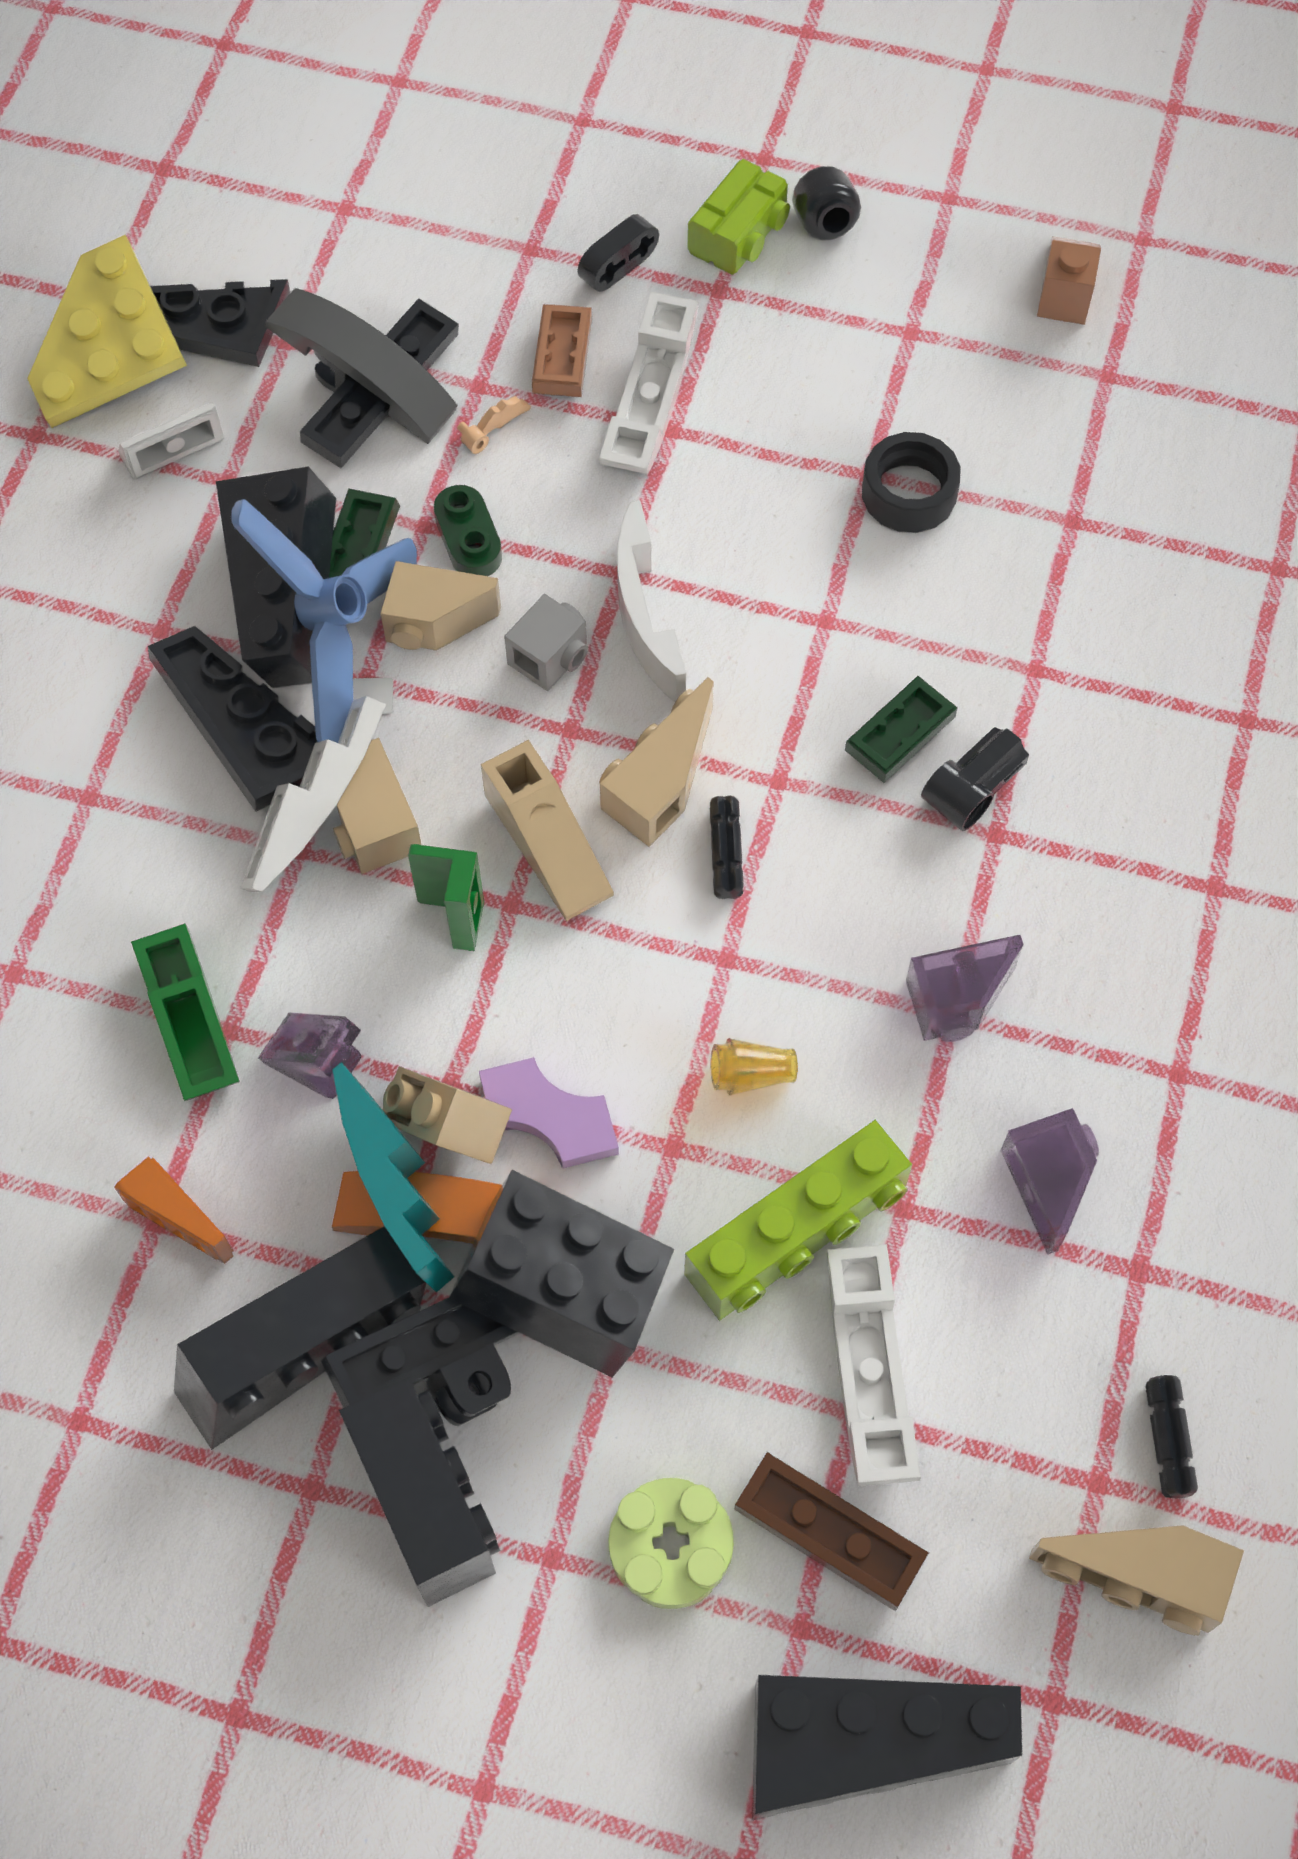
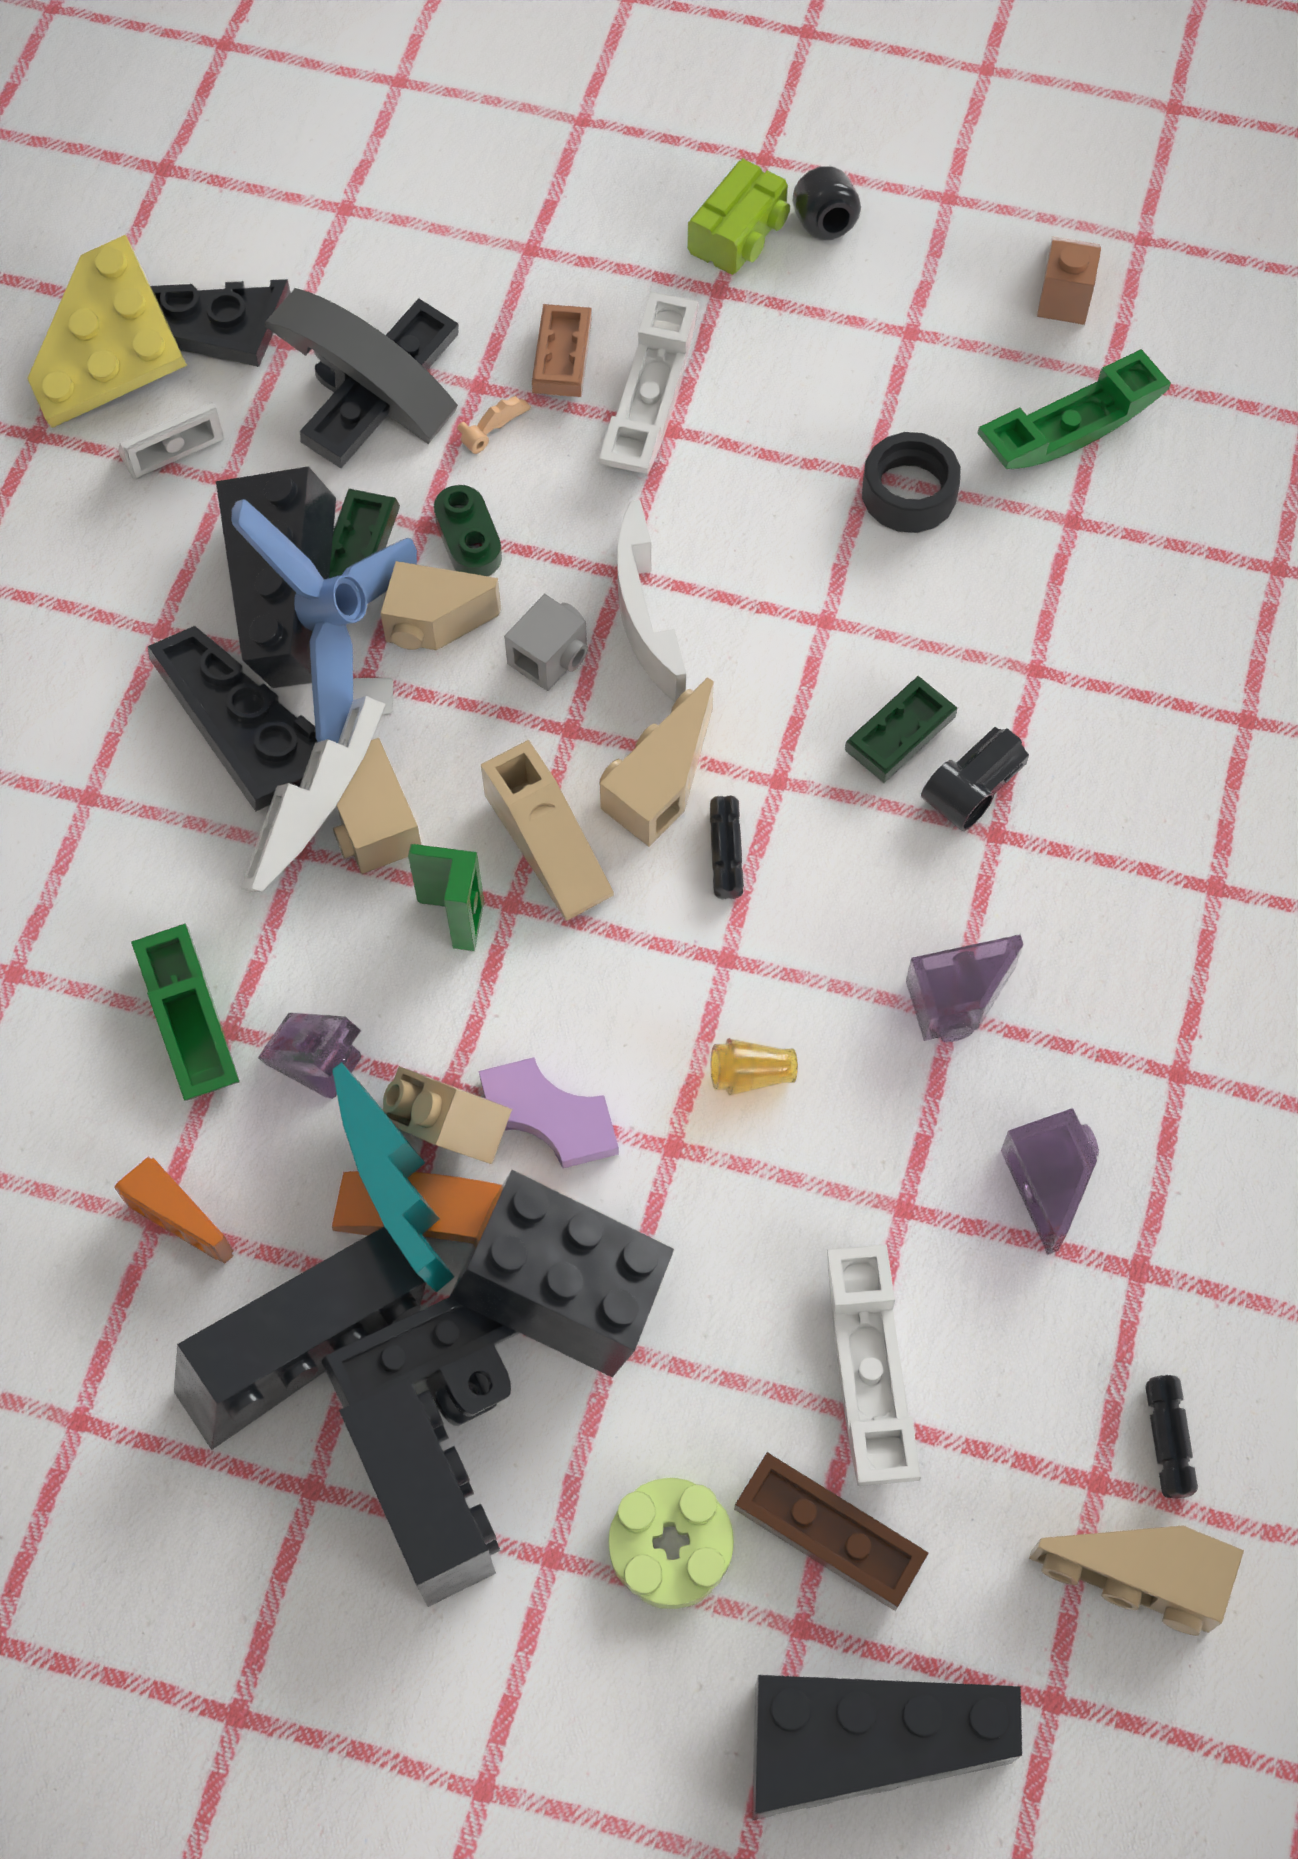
(618, 252): black beam -> none
(798, 1220): lime brick -> none
(1078, 418): none -> green slope

